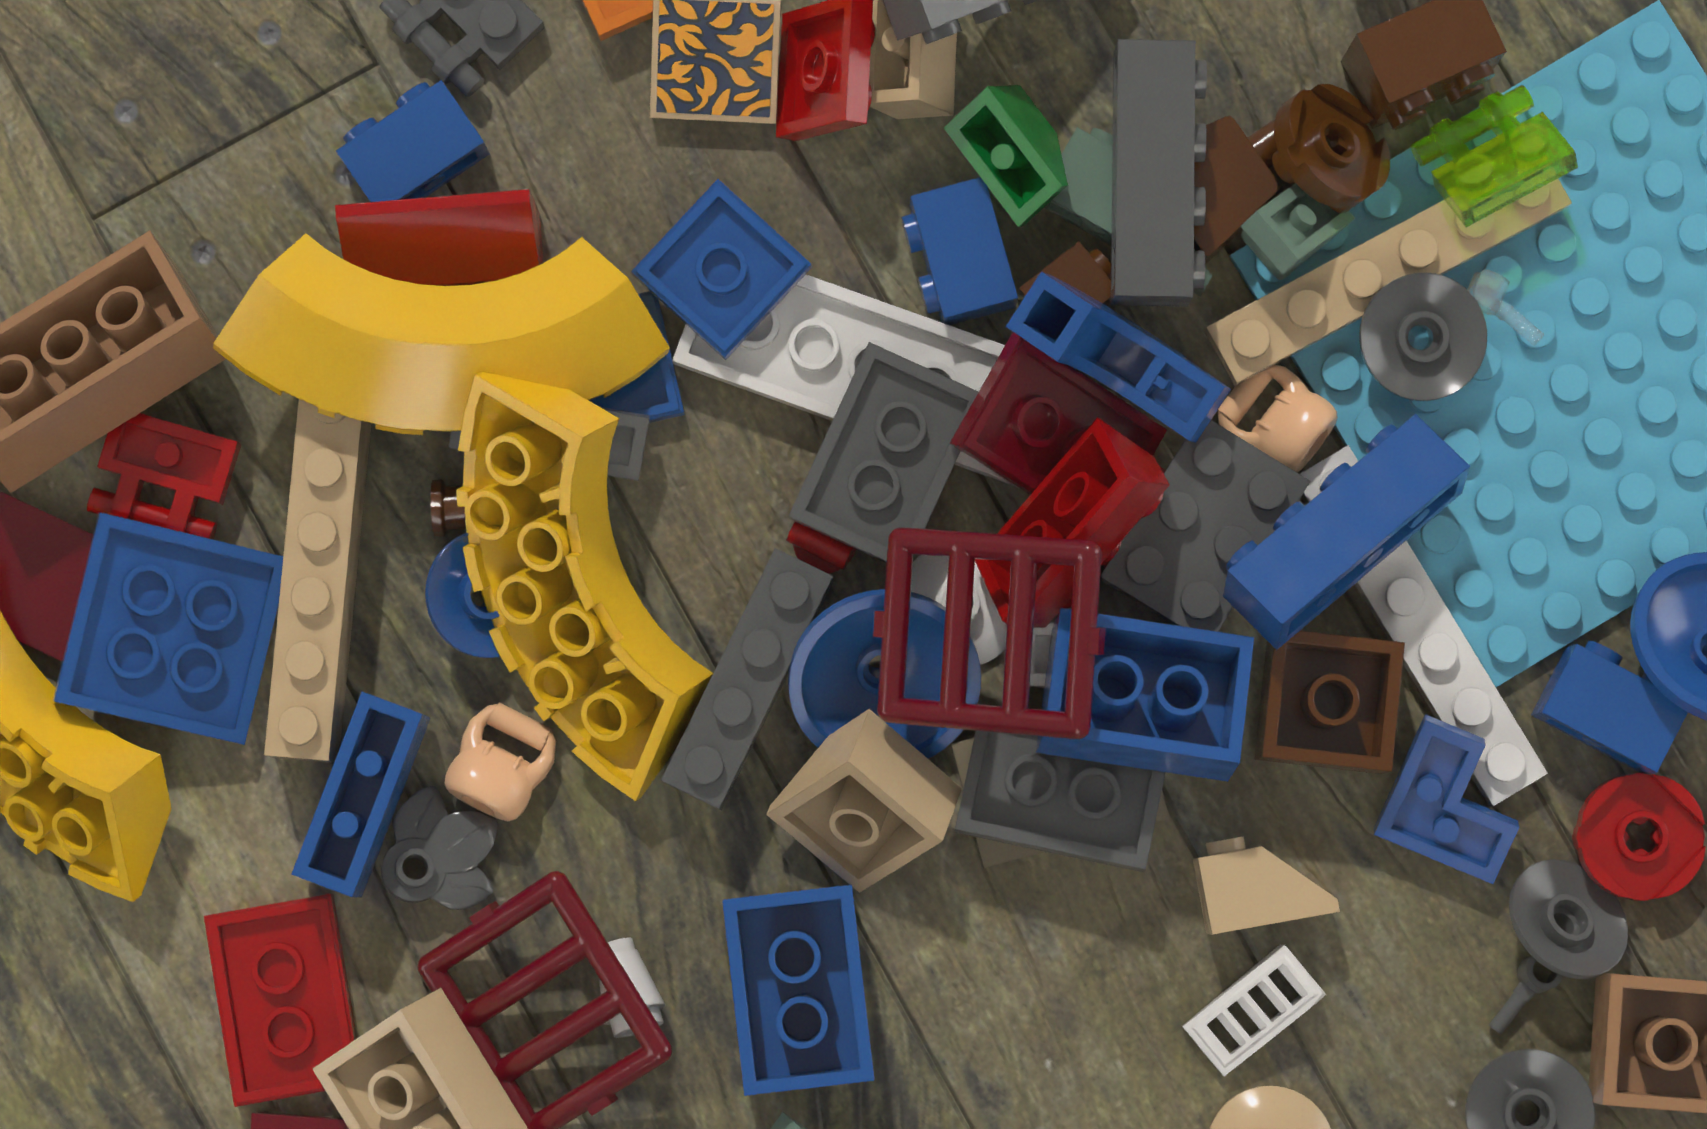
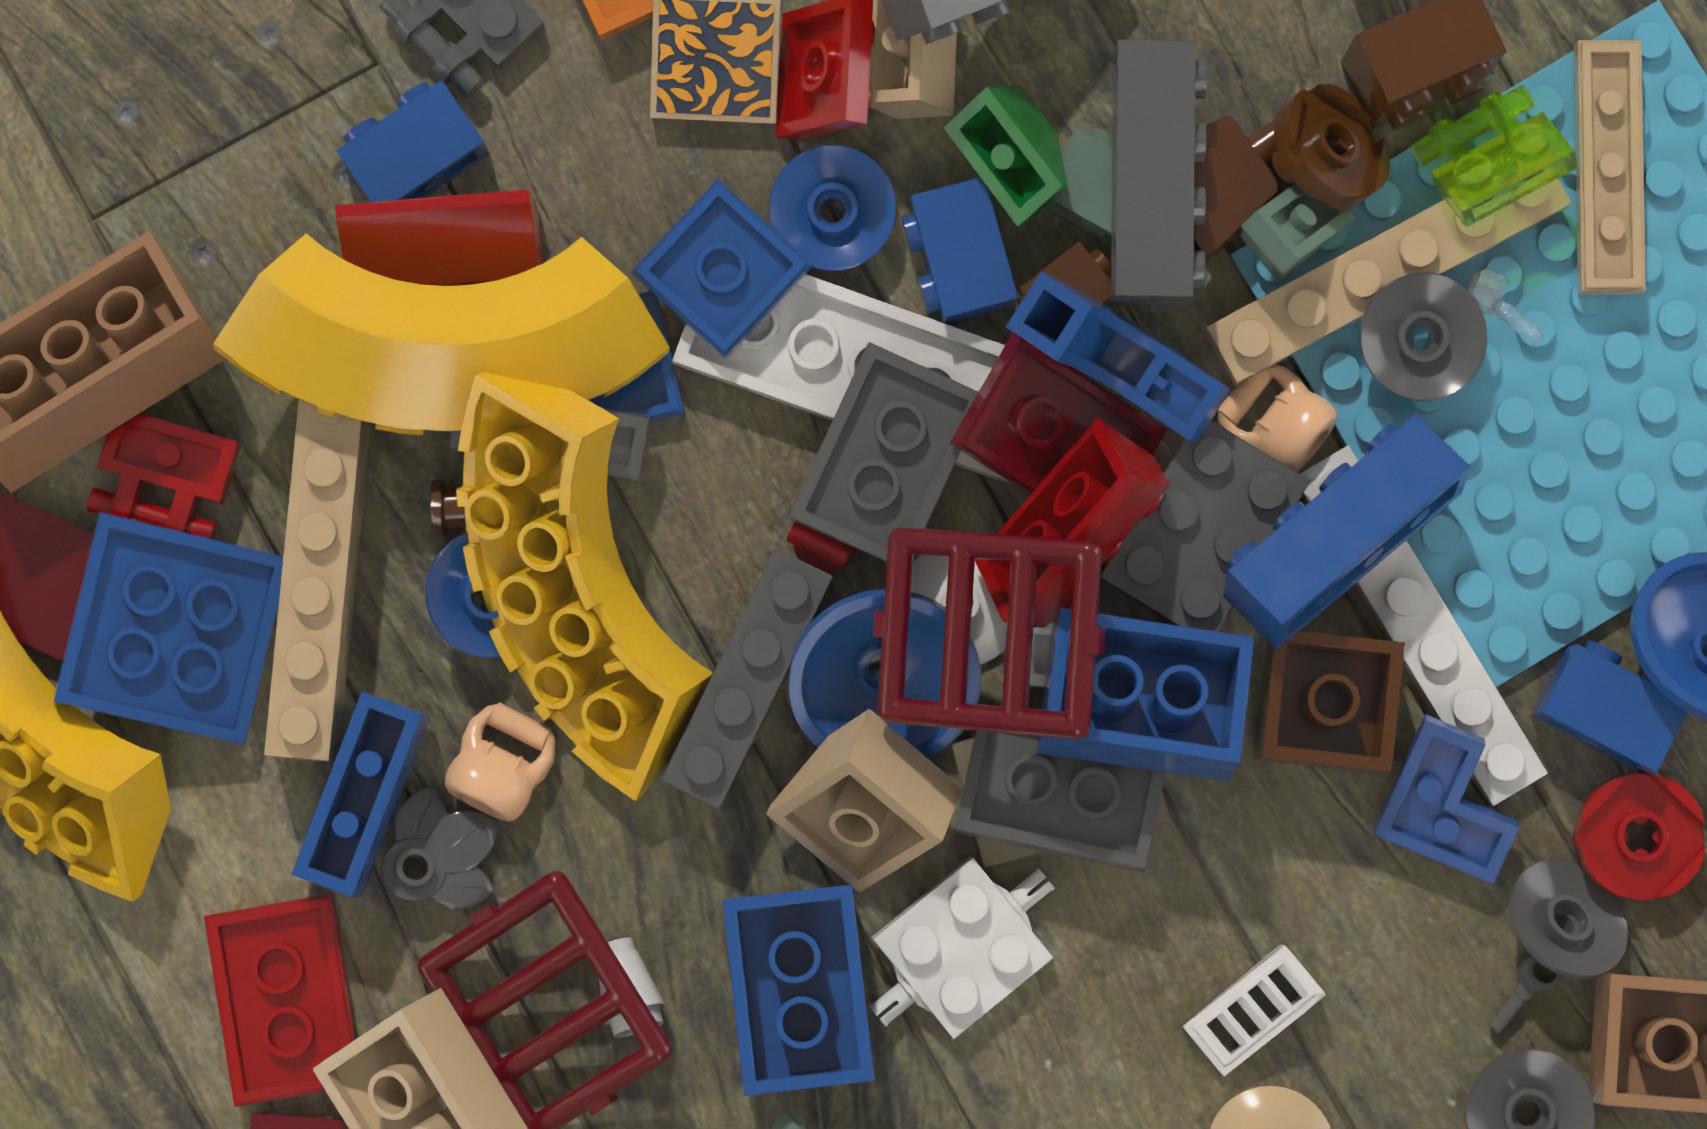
(837, 176): none -> blue dish
(962, 947): none -> white plate
(1254, 888): tan slope -> none
(1609, 167): none -> tan tile

